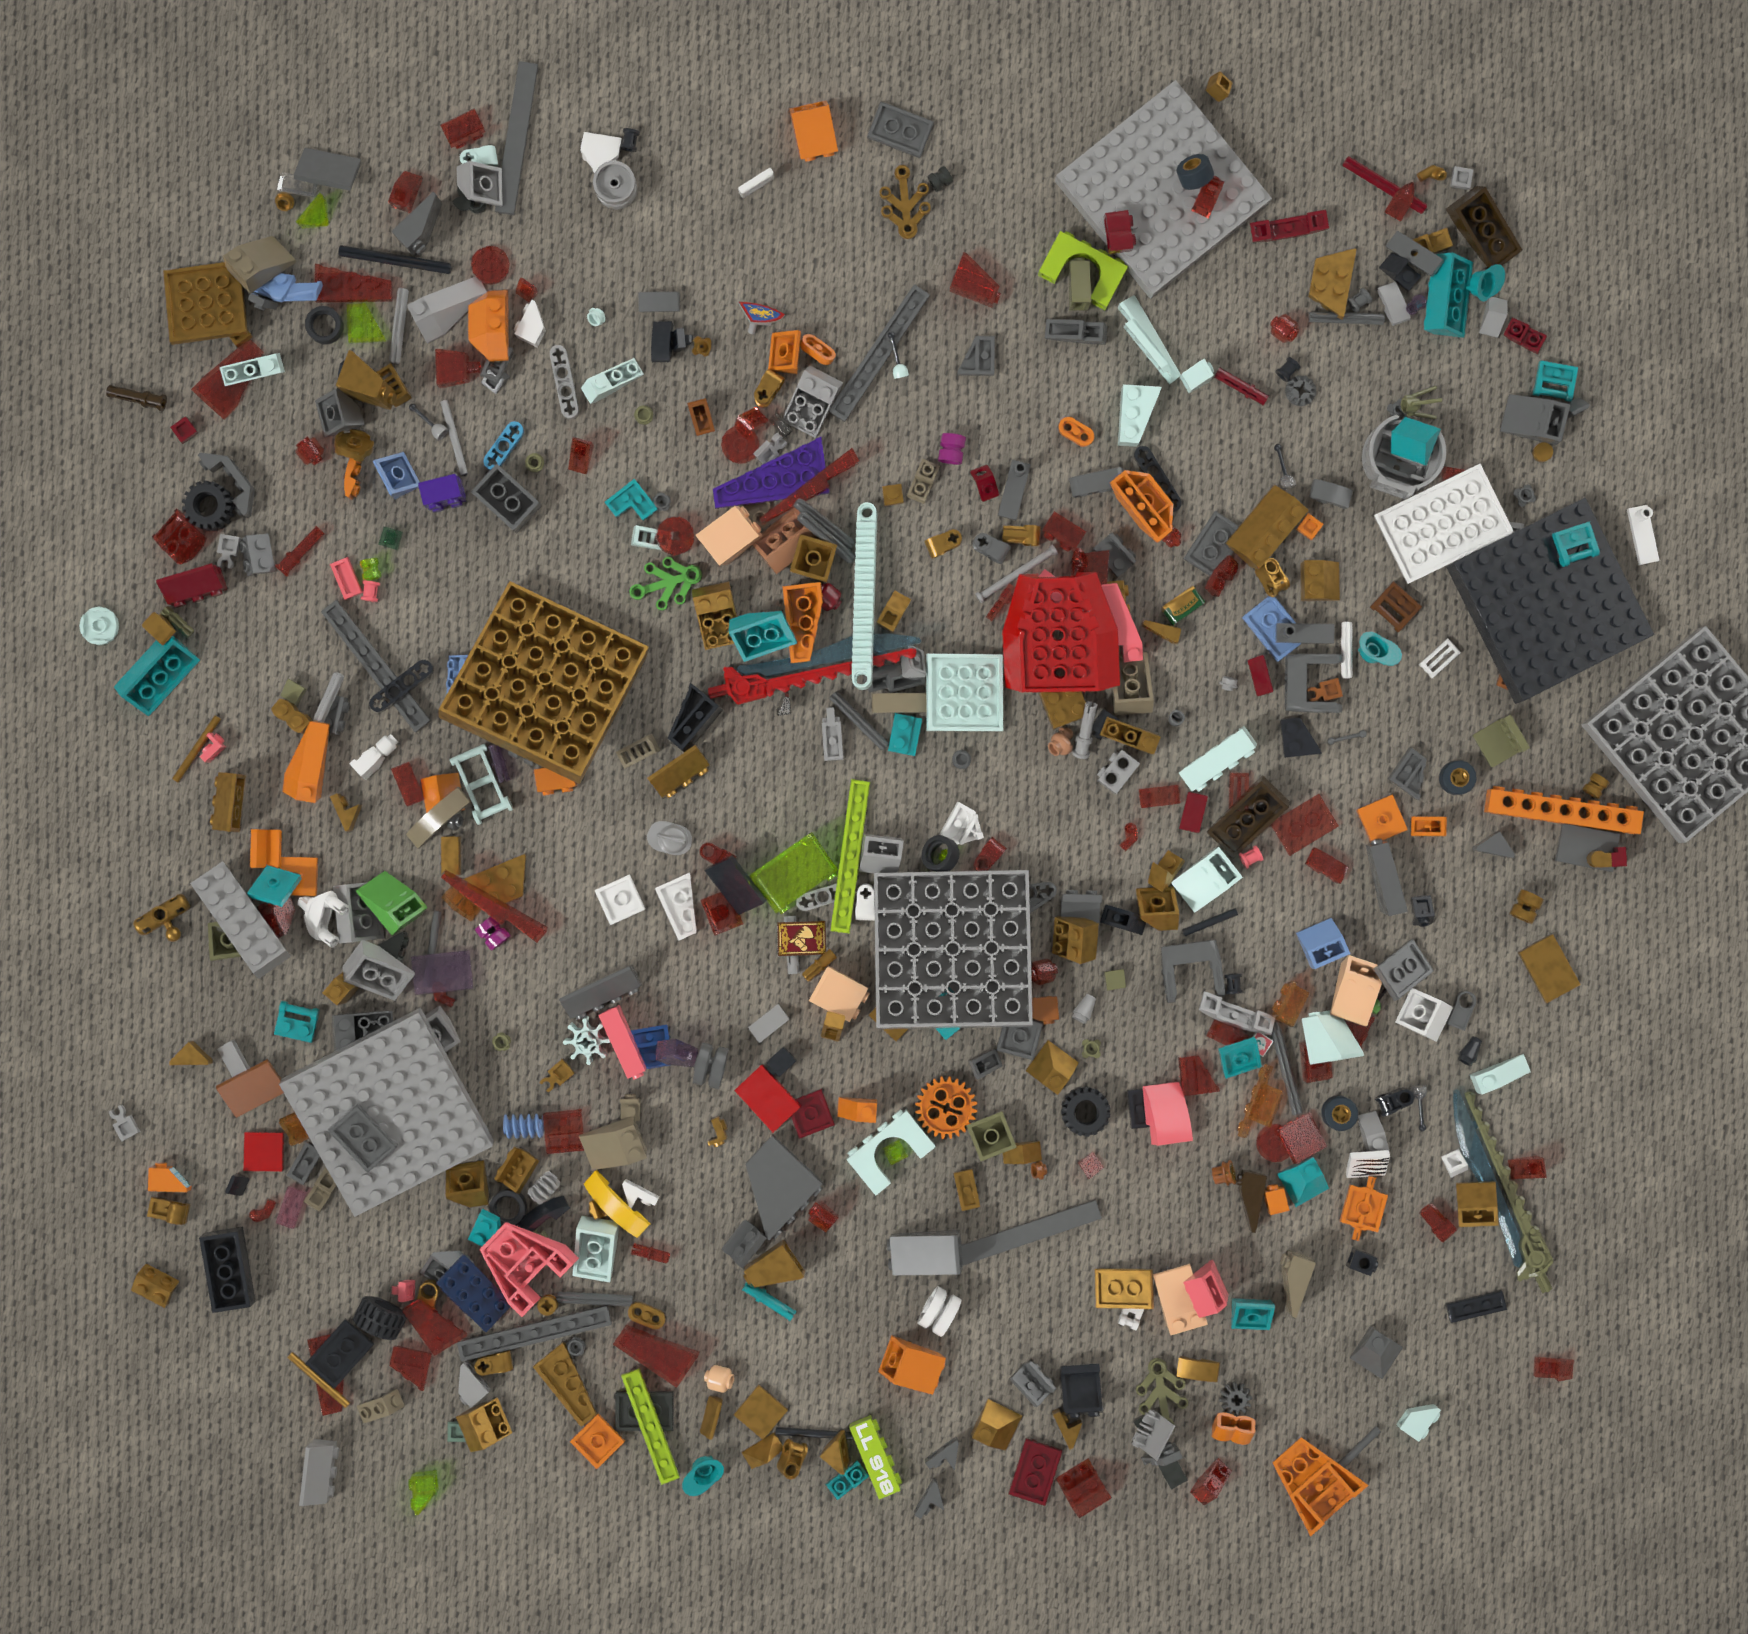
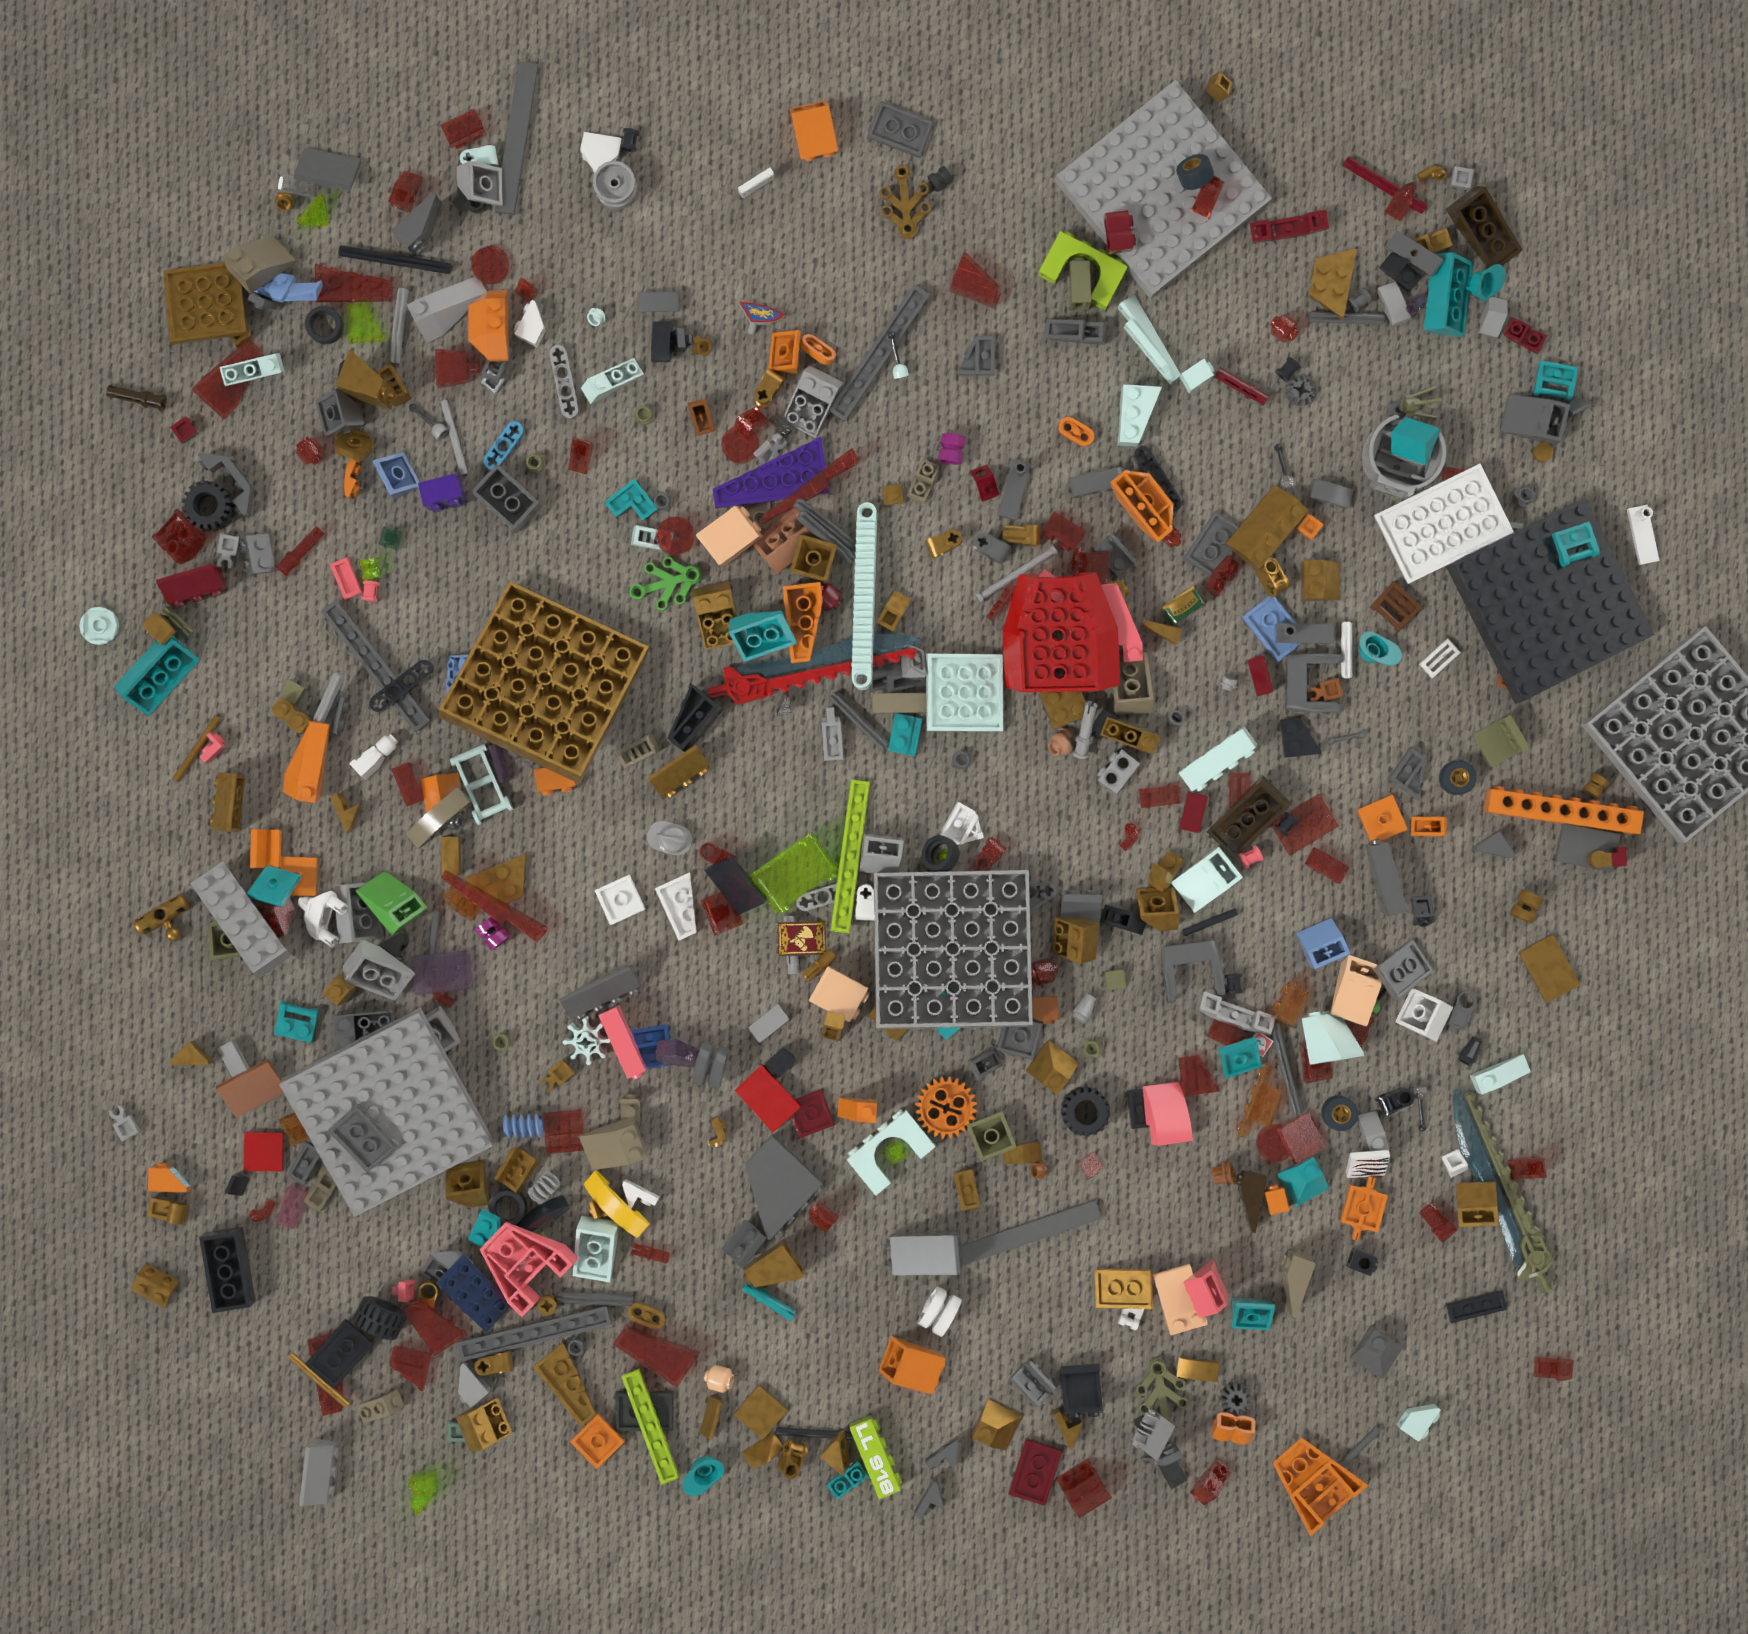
(1286, 824): none -> black bush

